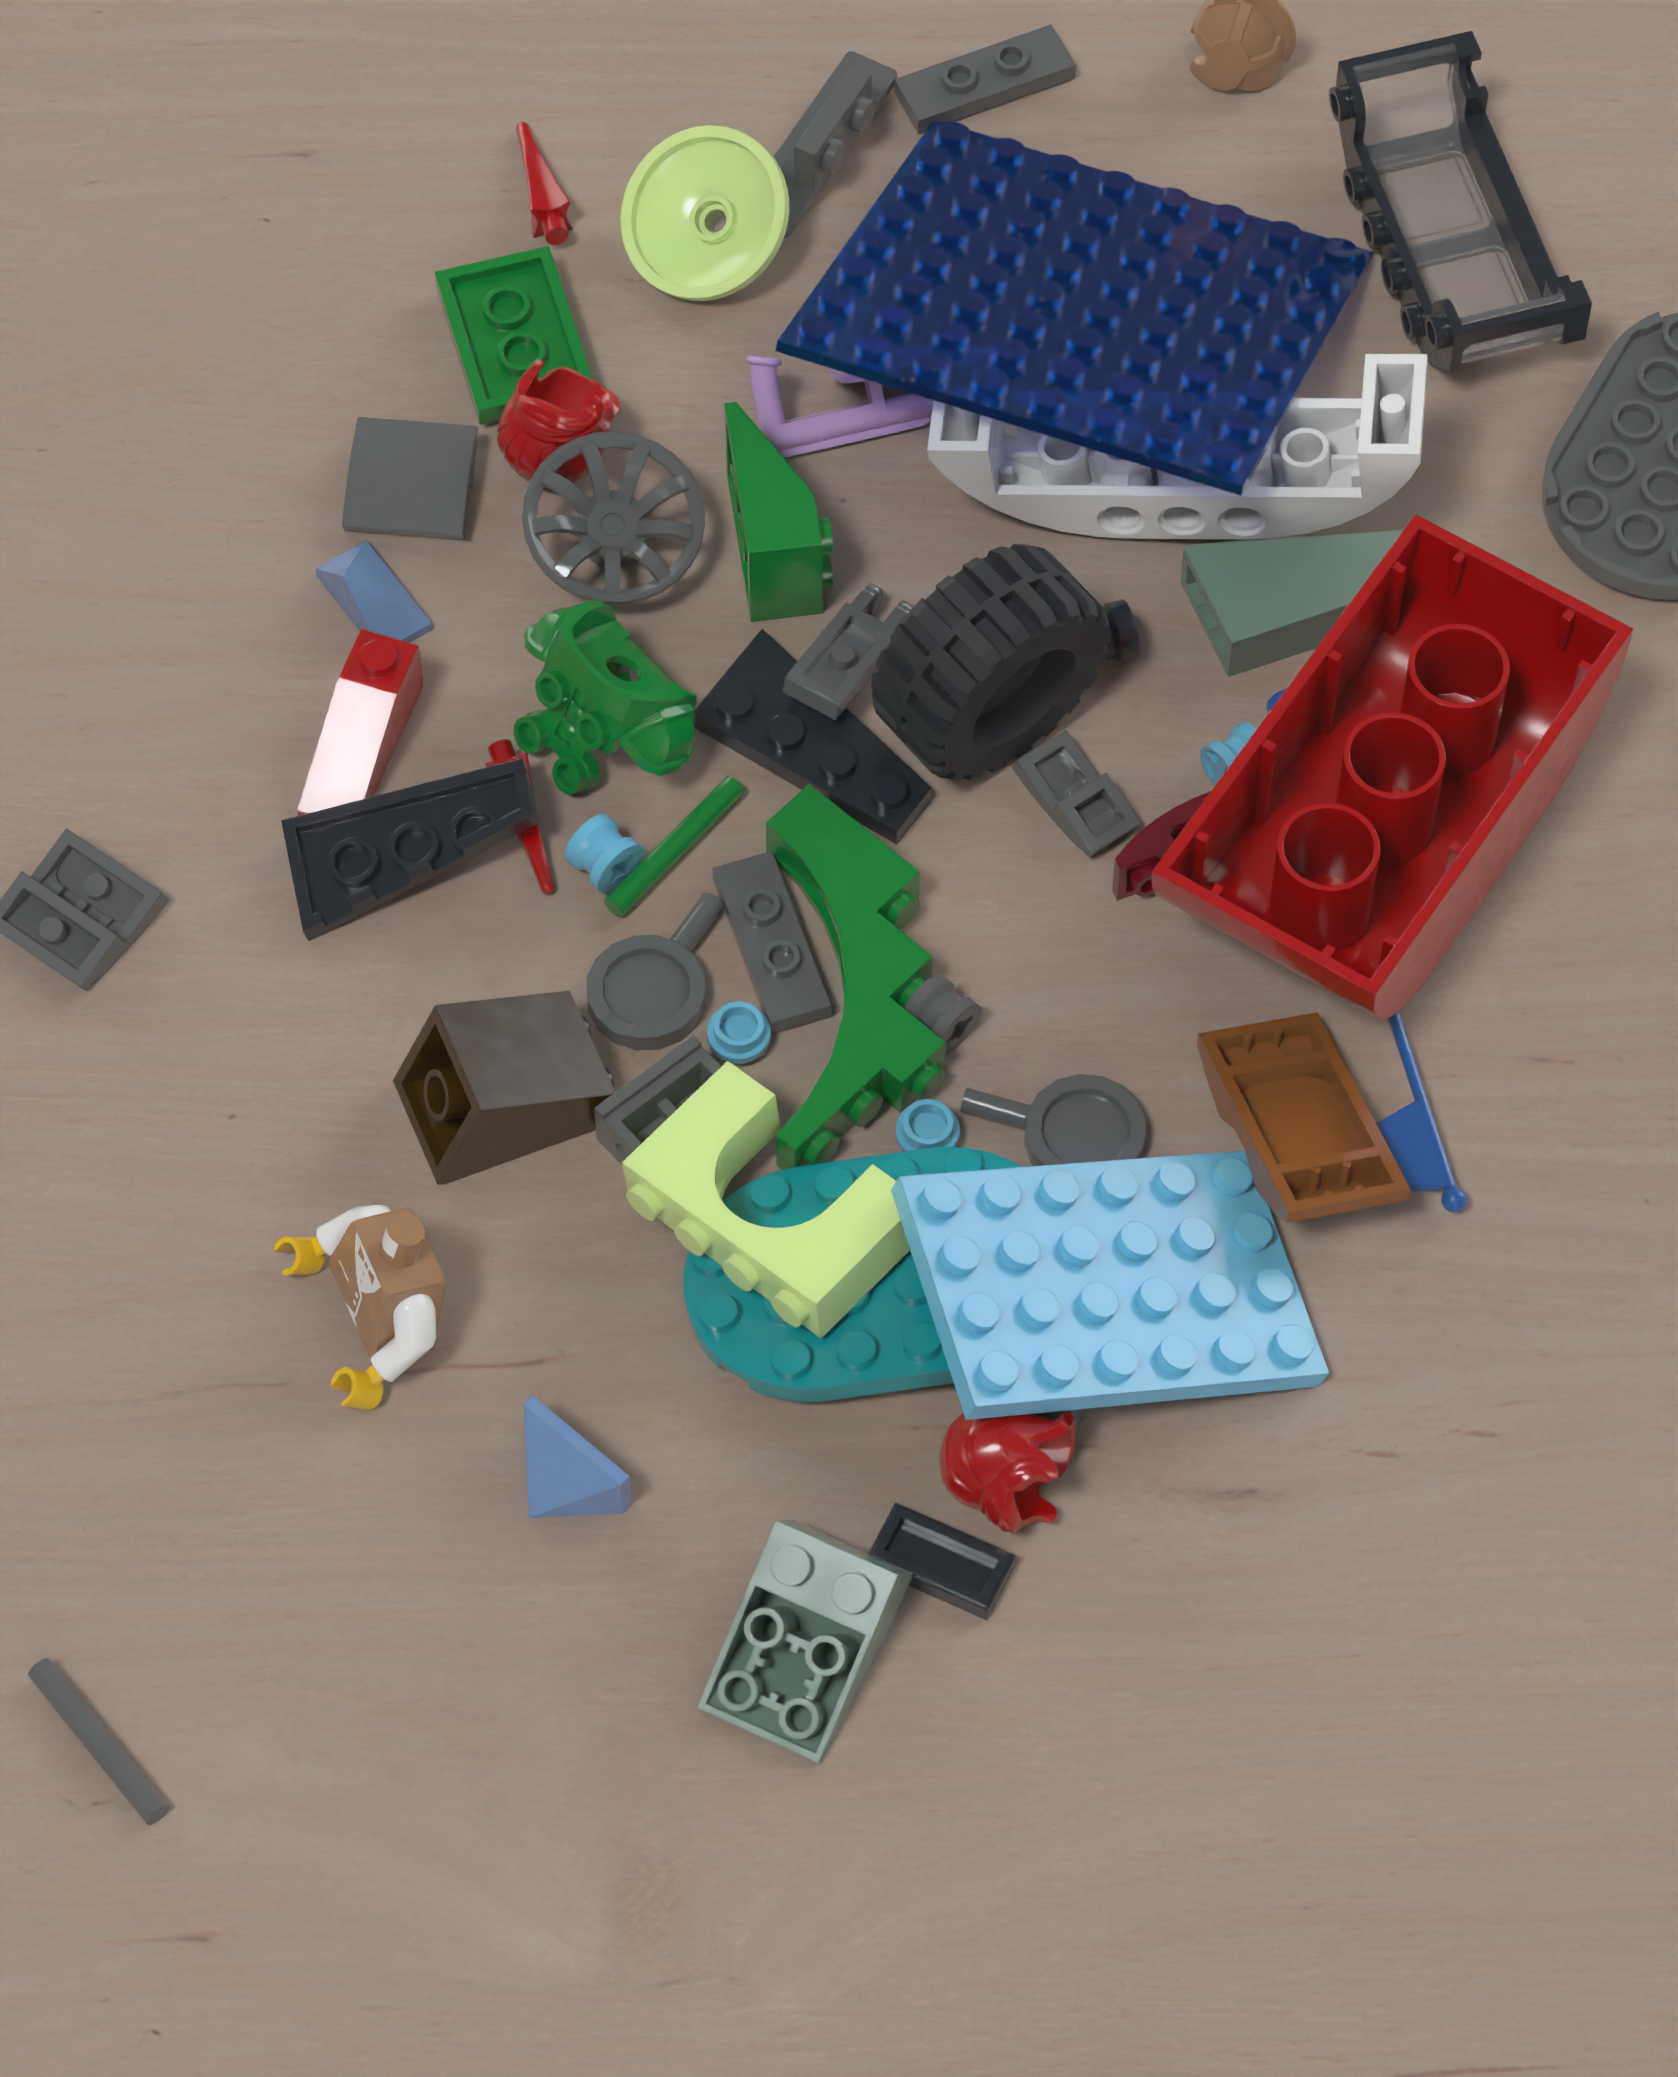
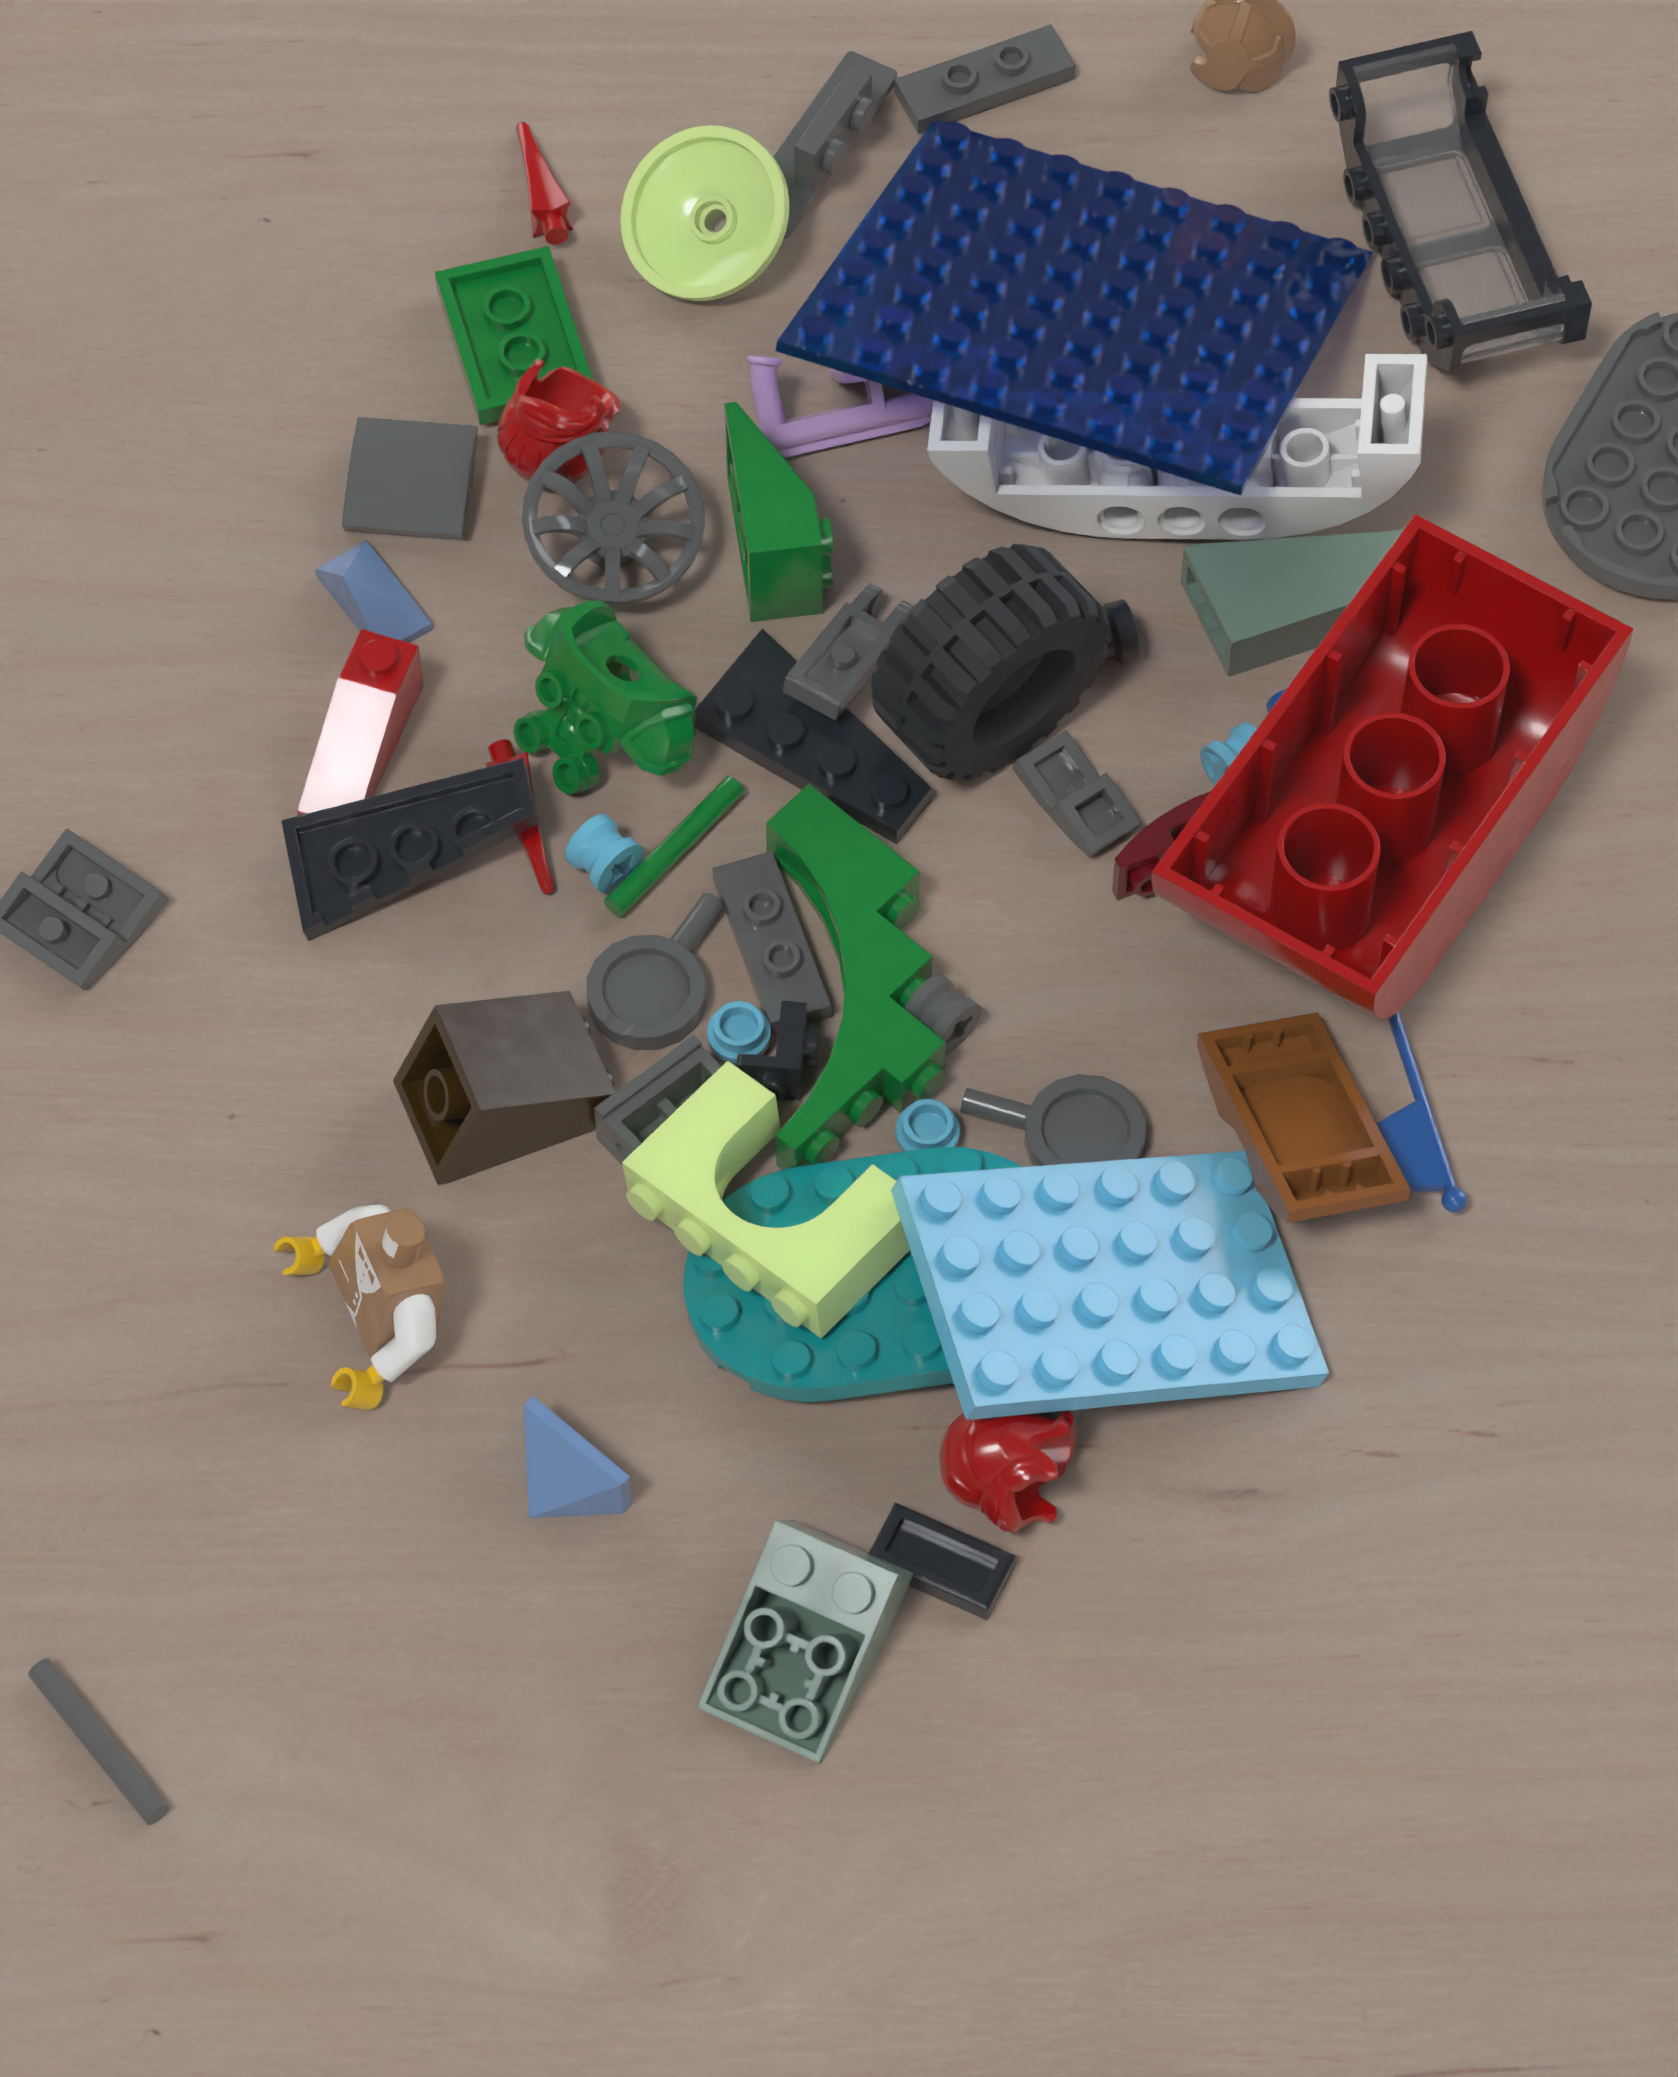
(795, 1048): none -> black bracket

